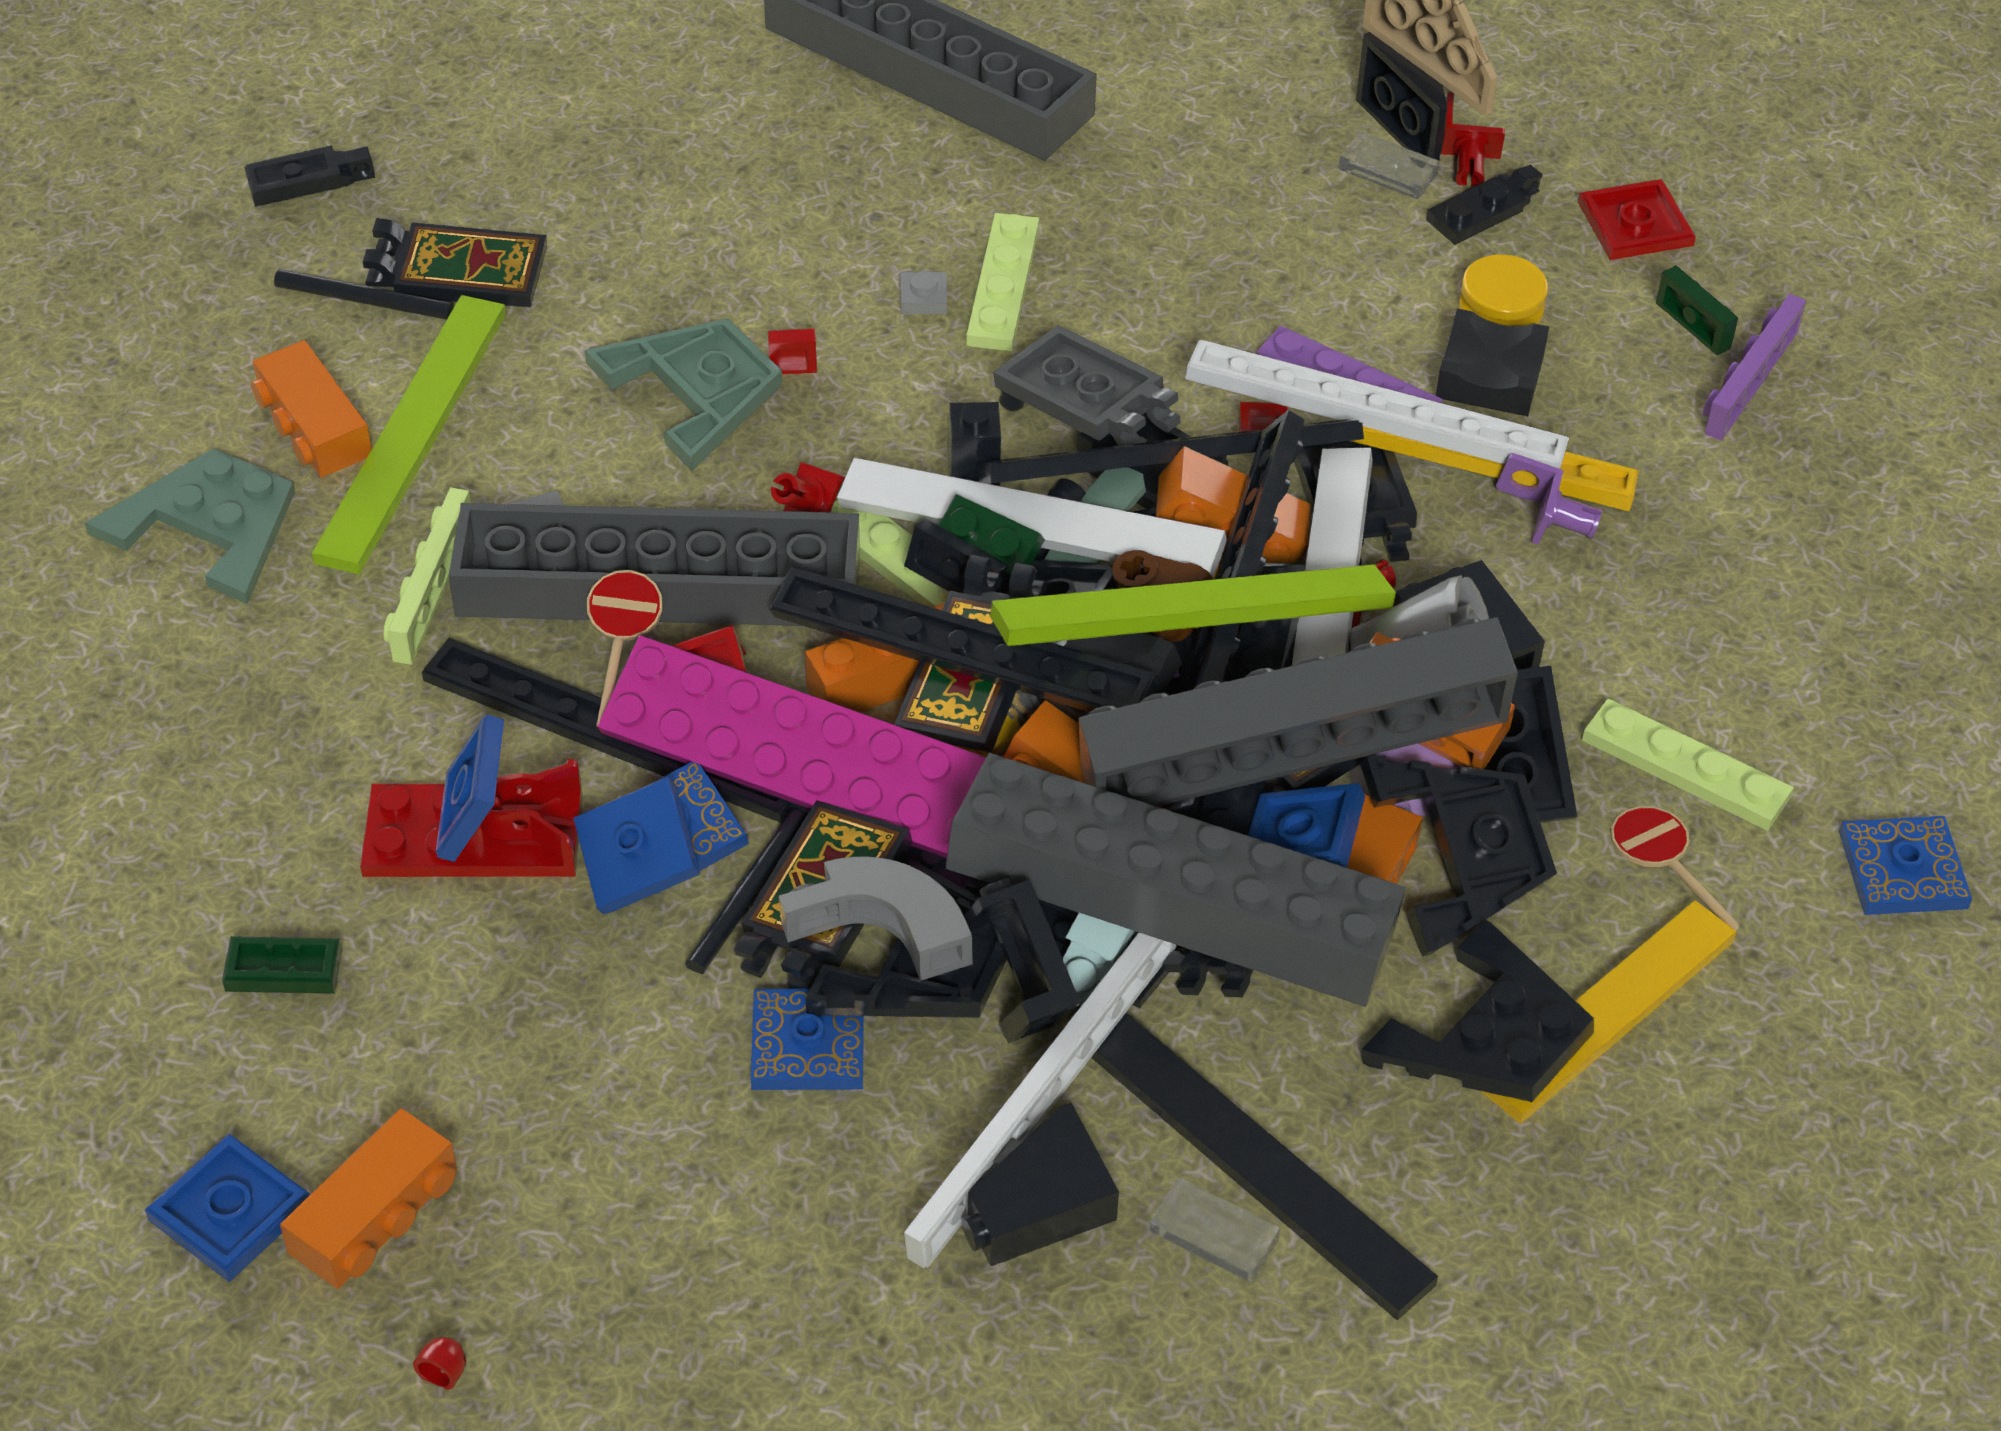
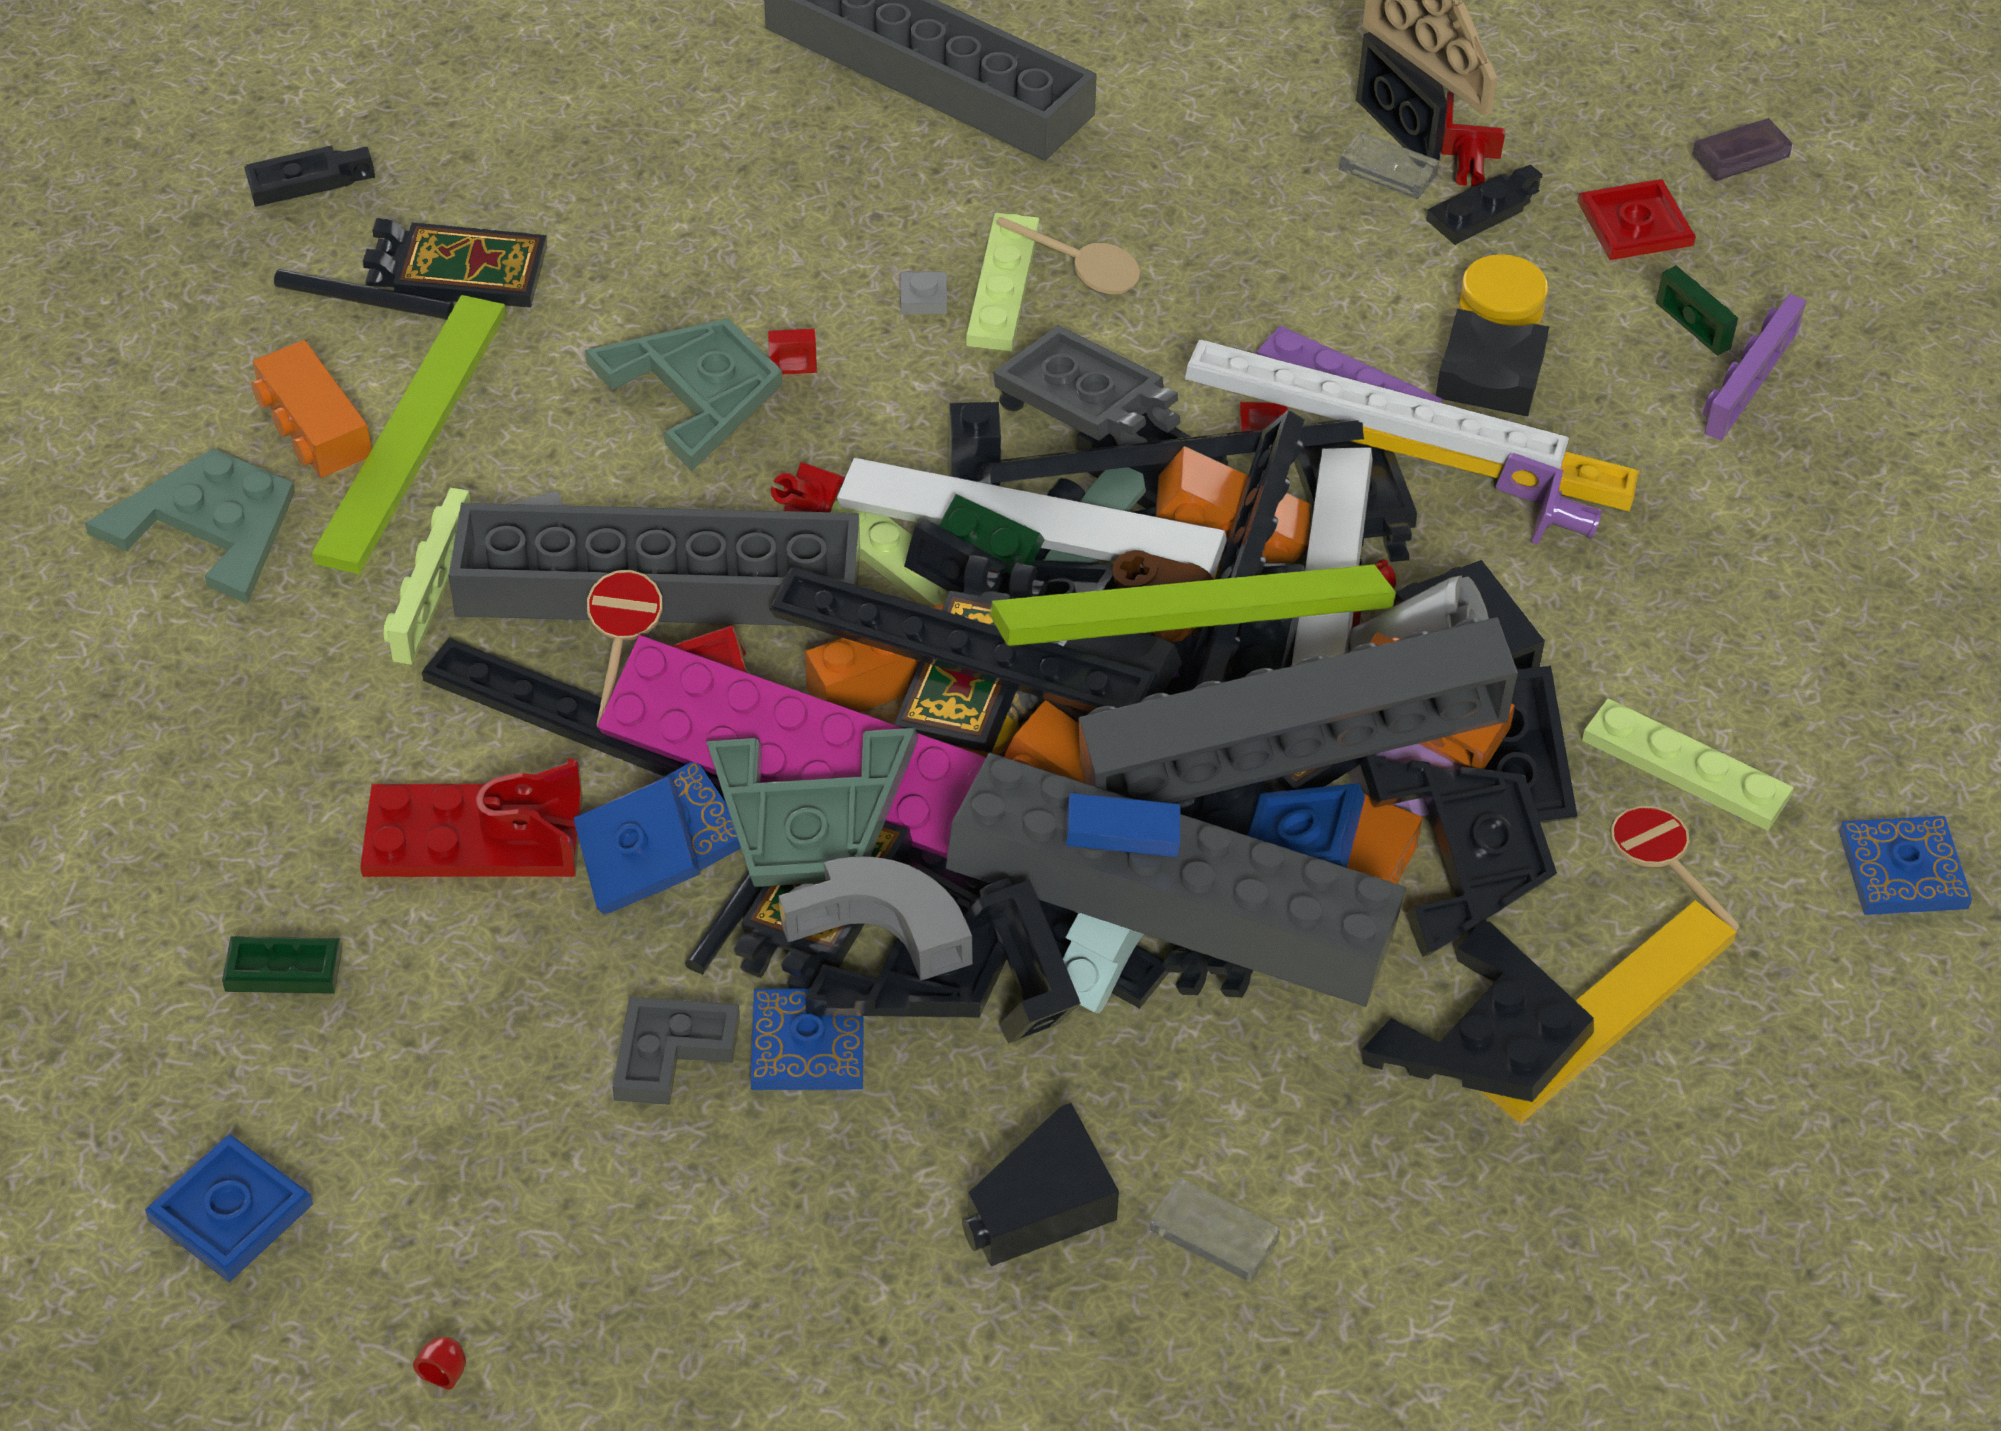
(370, 1199): orange brick -> none
(470, 788): blue plate -> none
(660, 1034): none -> dark grey plate
(801, 824): none -> sand green wing
(1036, 1094): white tile -> none
(1096, 264): none -> tan piece
(1123, 825): none -> blue tile
(1265, 1168): black tile -> none
(1742, 149): none -> plate

